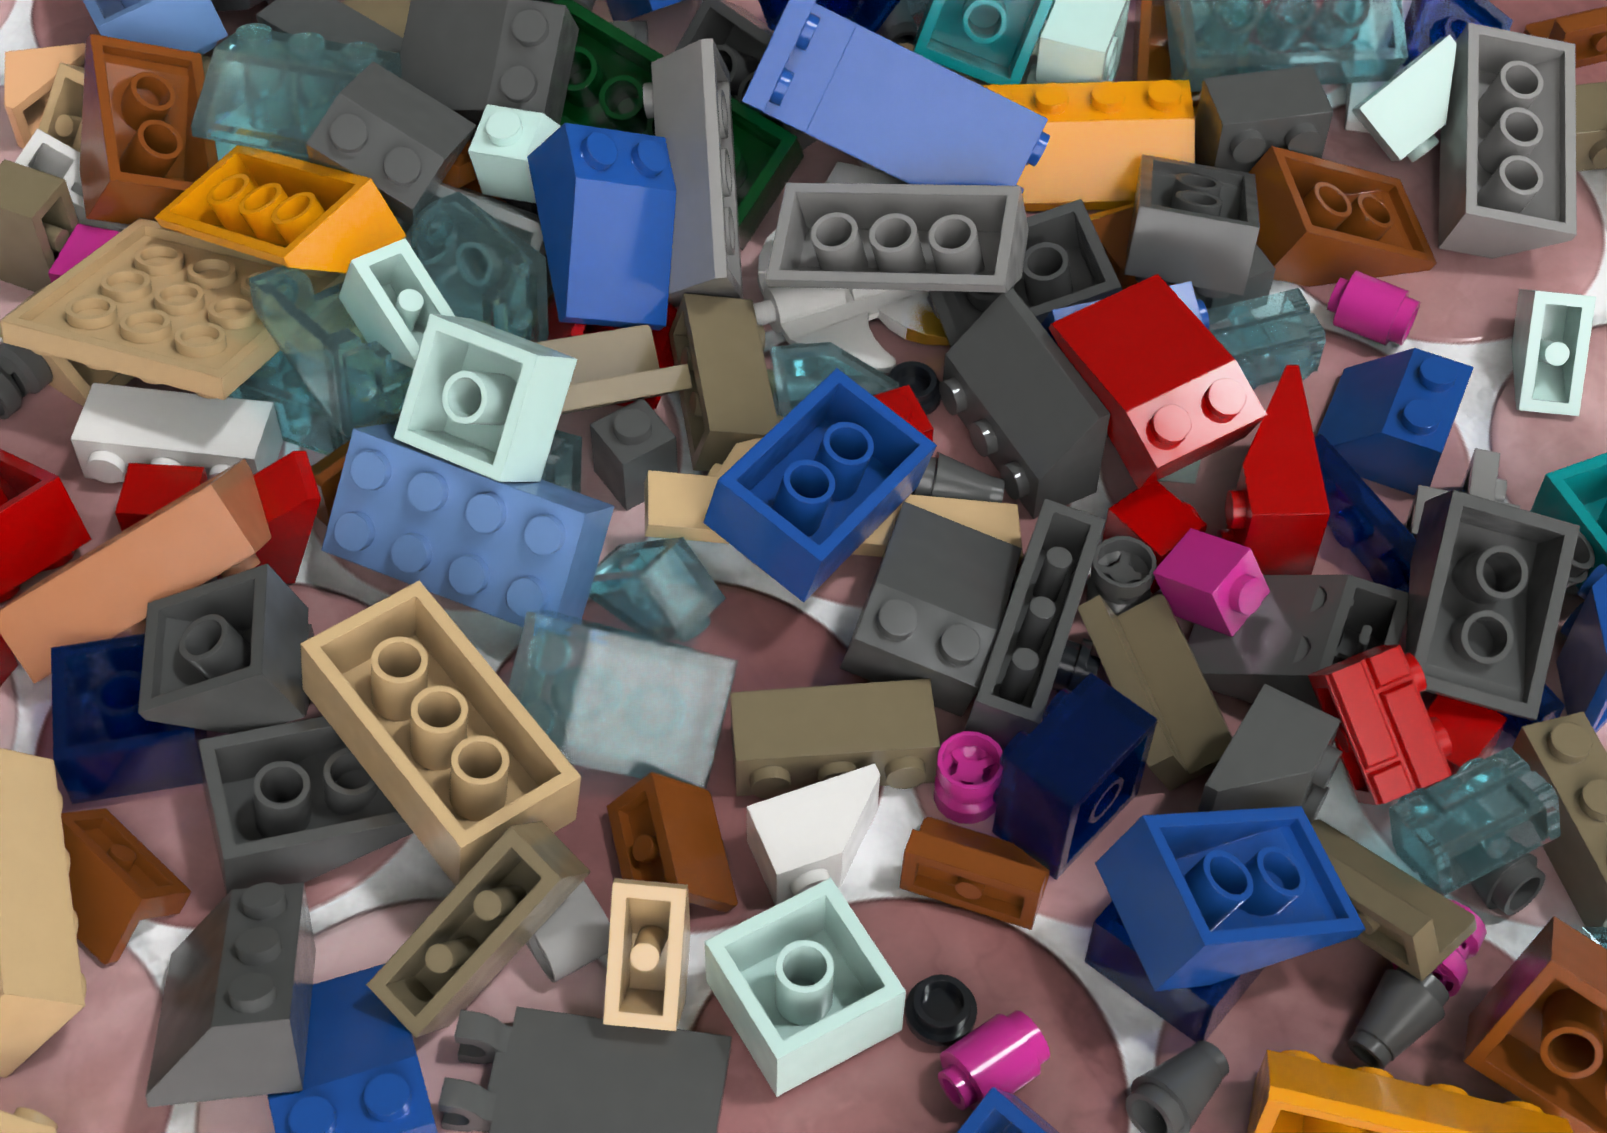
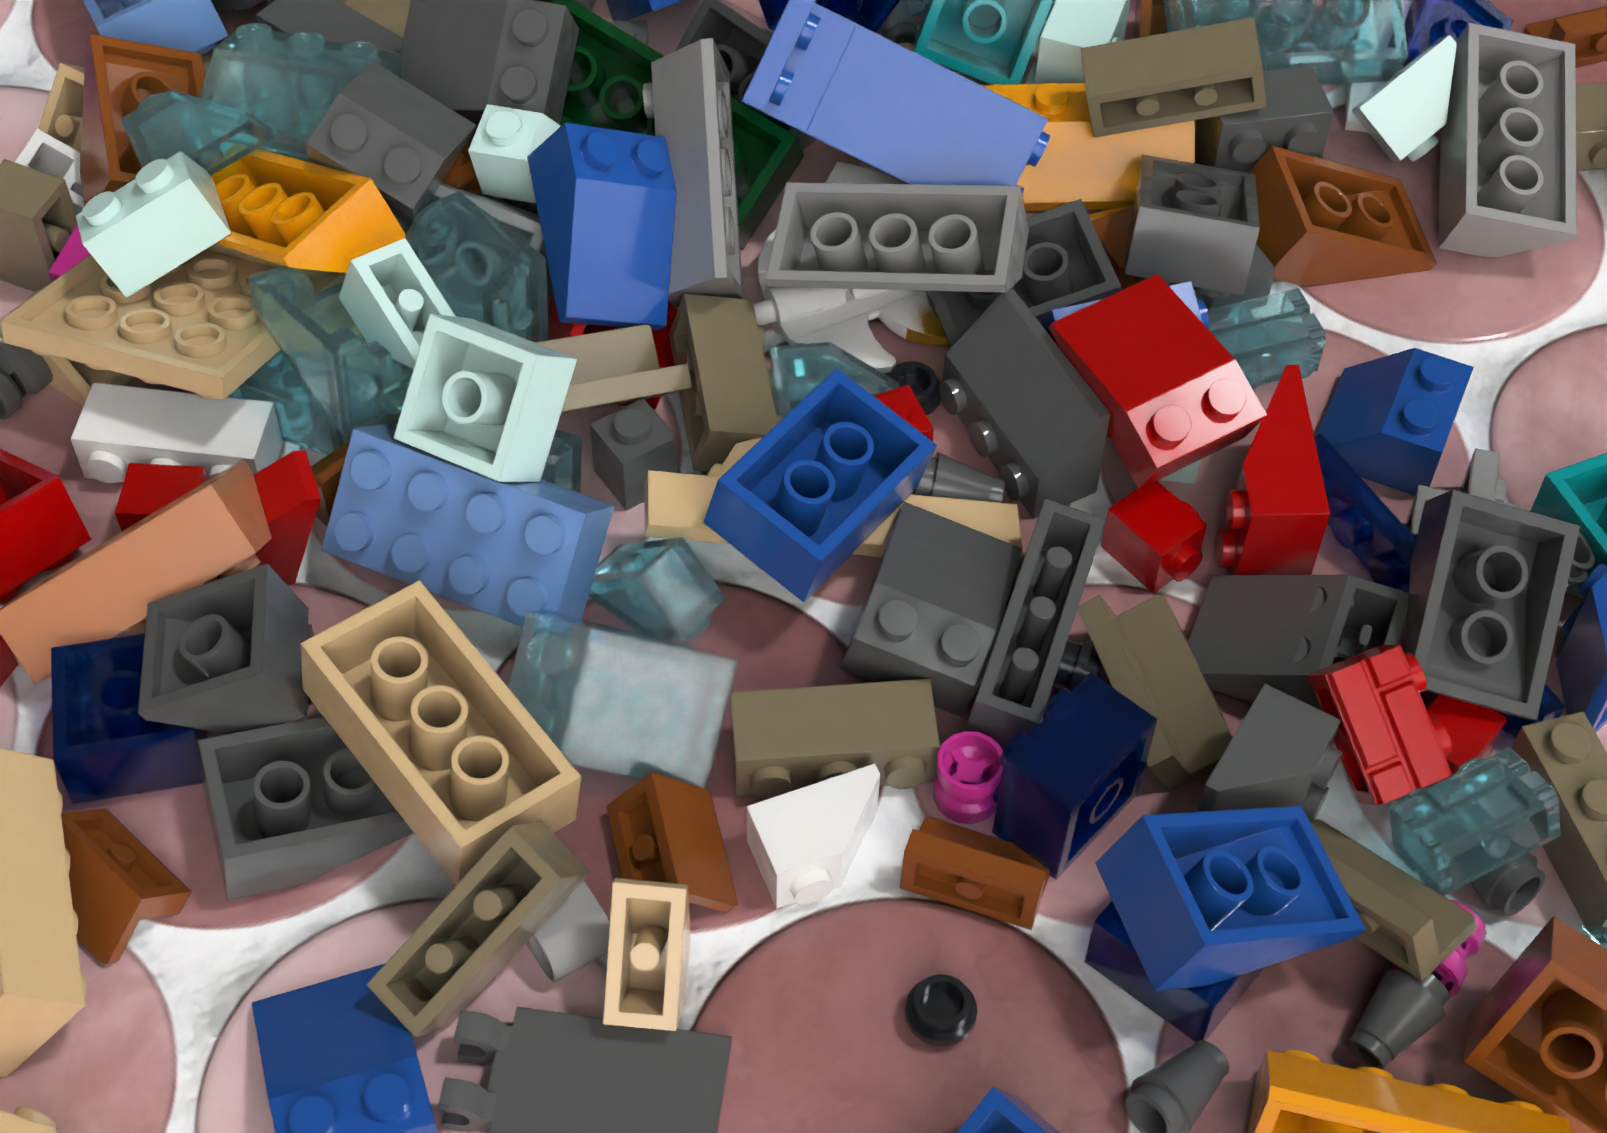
(29, 84): light nougat slope -> none
(153, 222): none -> light aqua slope
(198, 127): none -> clear light blue slope
(237, 1001): dark grey slope -> none
(804, 986): light aqua brick -> none
(996, 1054): dark pink brick -> none
(1122, 573): dark grey wheel -> none
(1174, 77): none -> dark tan brick
(1212, 582): dark pink brick -> none
(1373, 308): dark pink brick -> none
(1551, 350): light aqua slope -> none

